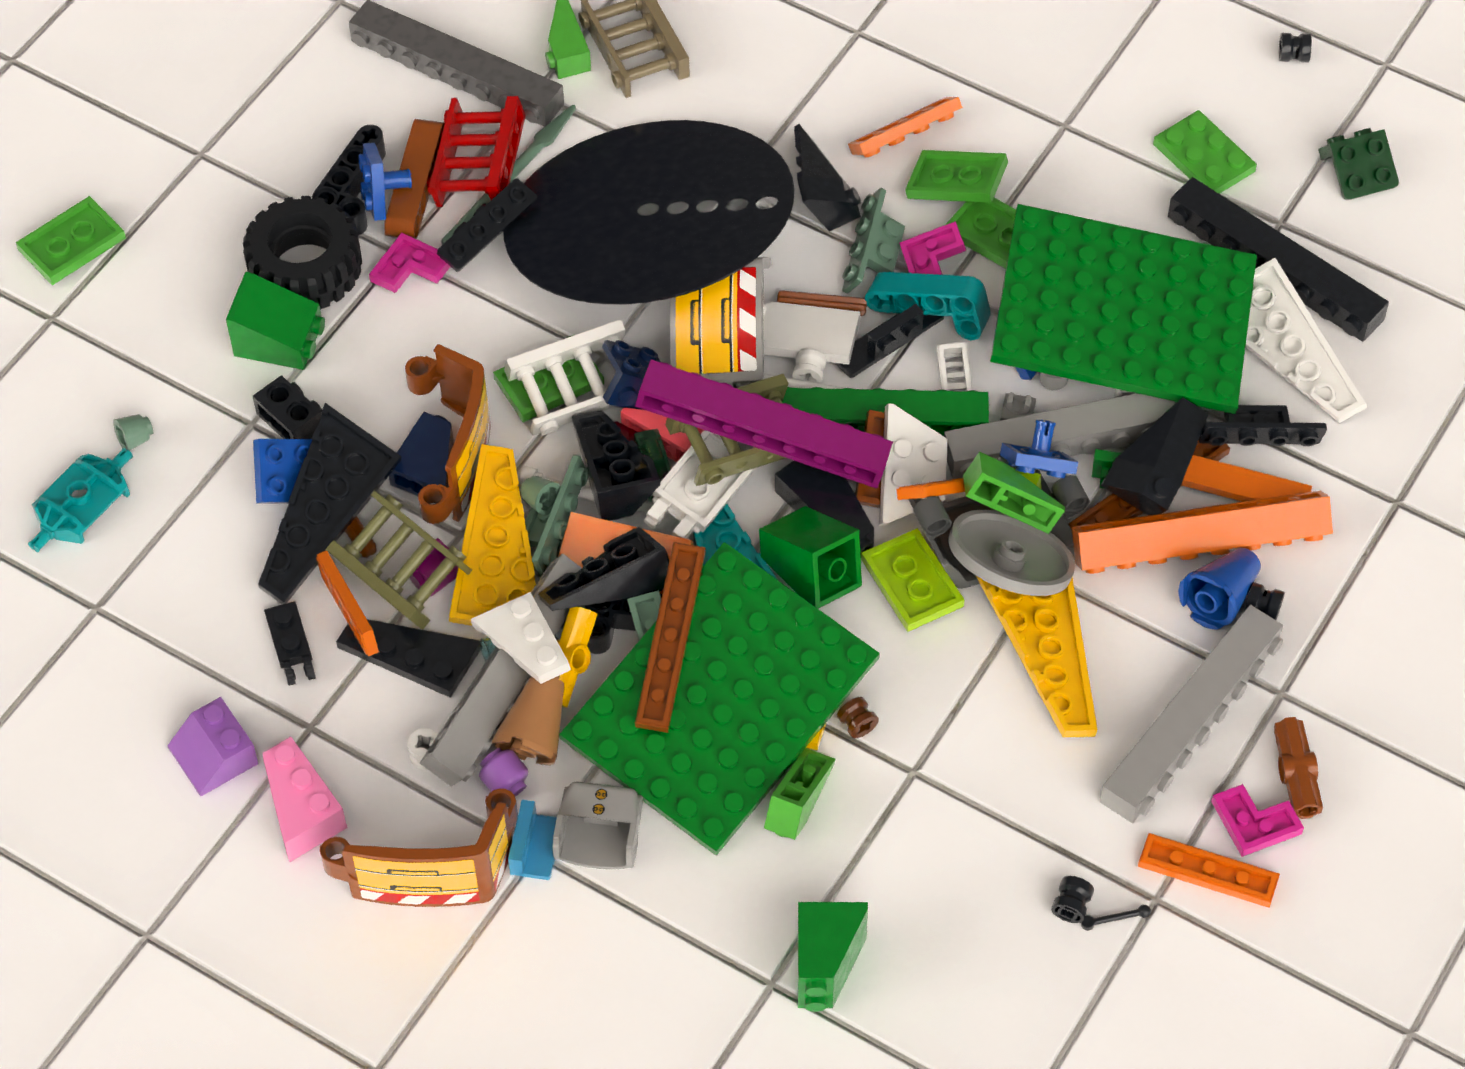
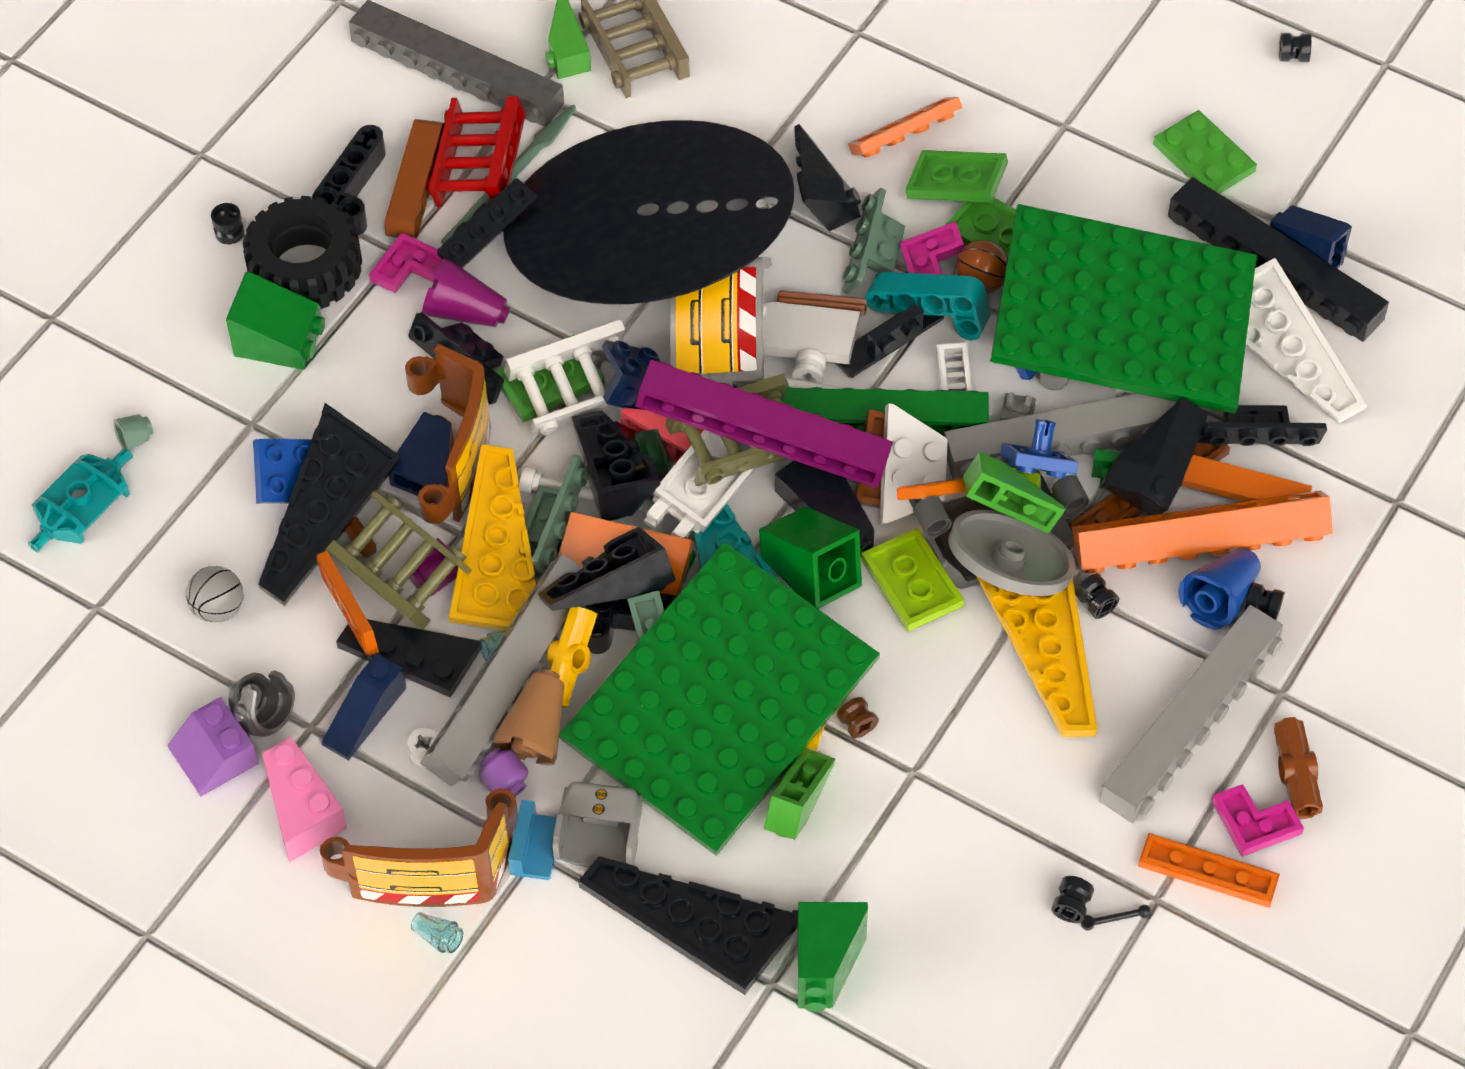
(70, 240): bright green plate -> none
(214, 594): none -> light grey piece
(227, 223): none -> black wheel
(261, 703): none -> flat silver helmet
(289, 640): black hinge -> none
(294, 416): black brick -> none
(365, 706): none -> dark blue slope
(378, 181): blue plate -> none
(438, 932): none -> clear light blue cone
(463, 298): none -> magenta cone
(464, 341): none -> black bracket
(525, 636): white wing -> none
(540, 494): sand green hat -> none
(670, 637): dark orange tile -> none
(703, 923): none -> black wing
(983, 261): none -> dark orange piece
(1097, 596): none -> black wheel
(1315, 232): none -> dark blue slope
(1361, 163): dark green bracket -> none

